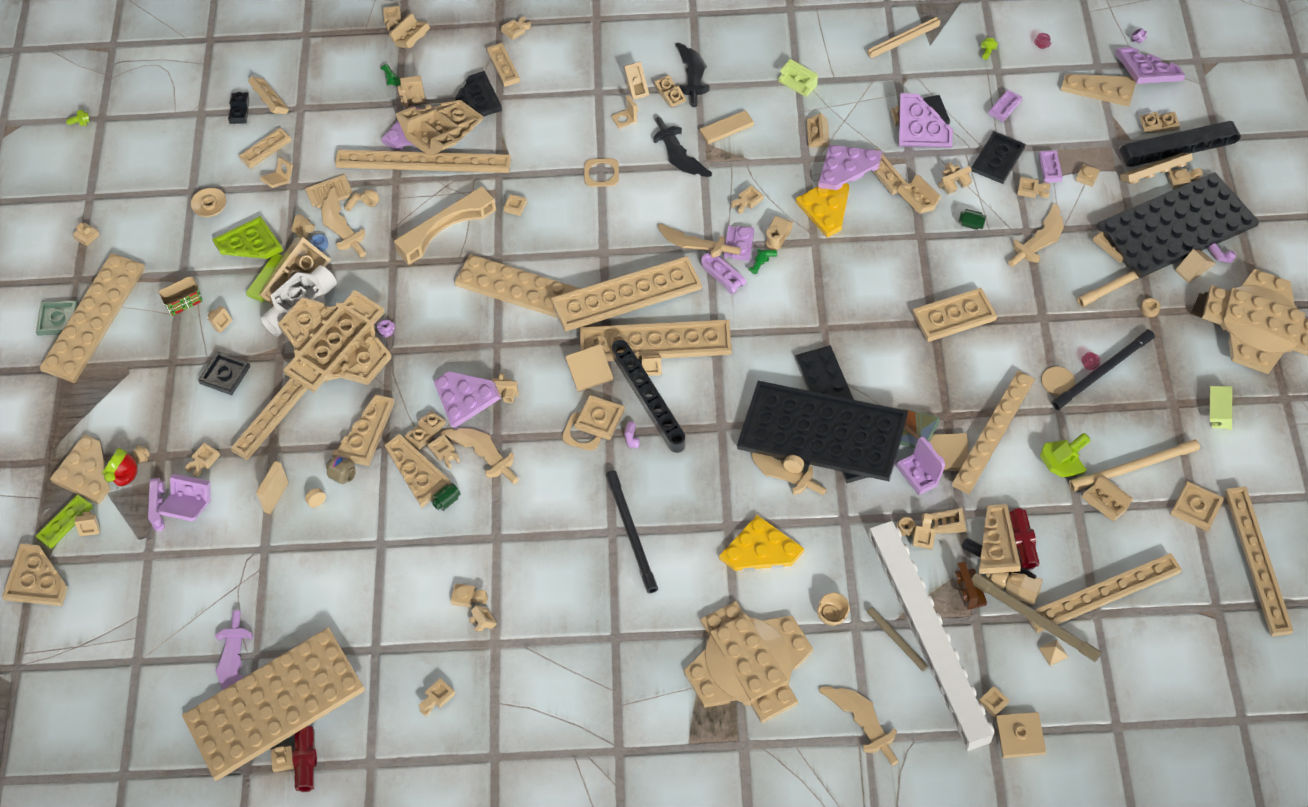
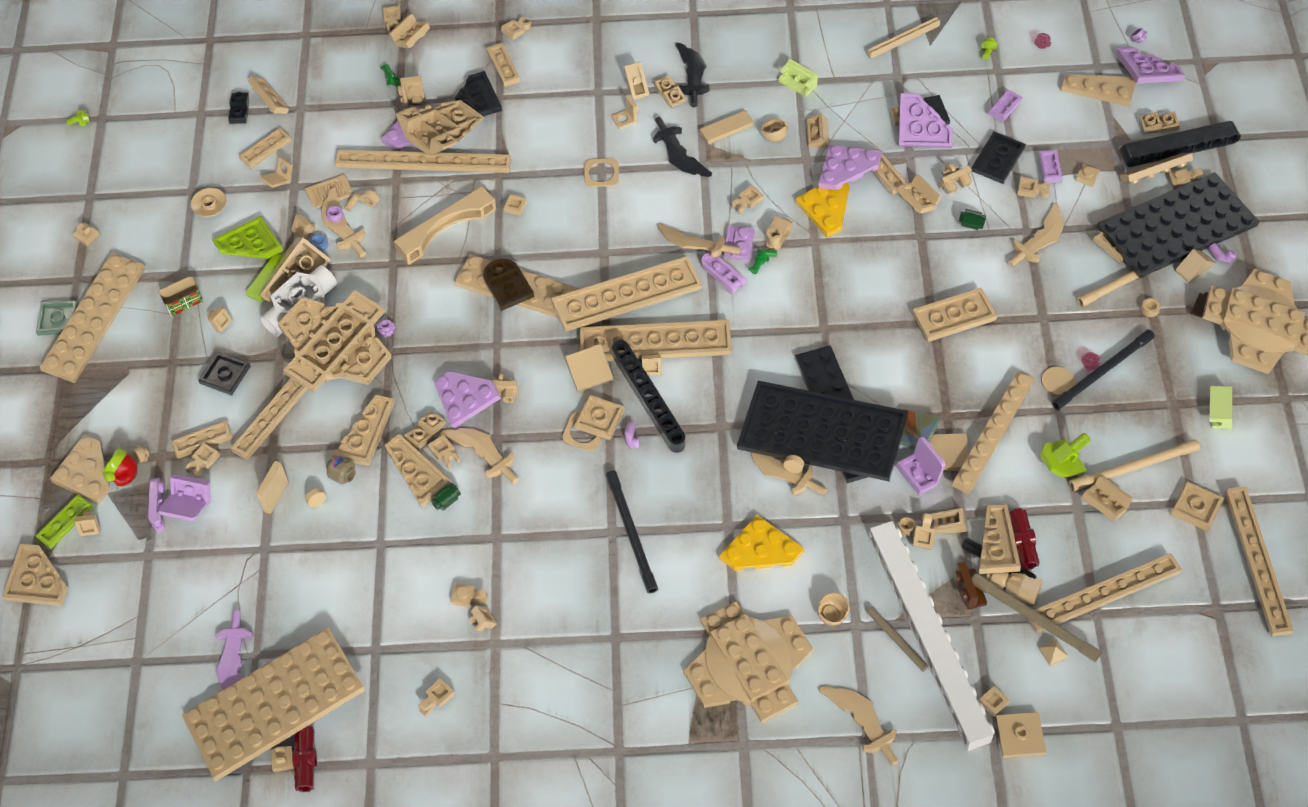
(211, 436): none -> tan tile
(334, 210): none -> lavender plate
(508, 285): none -> dark brown tile
(774, 130): none -> tan hair

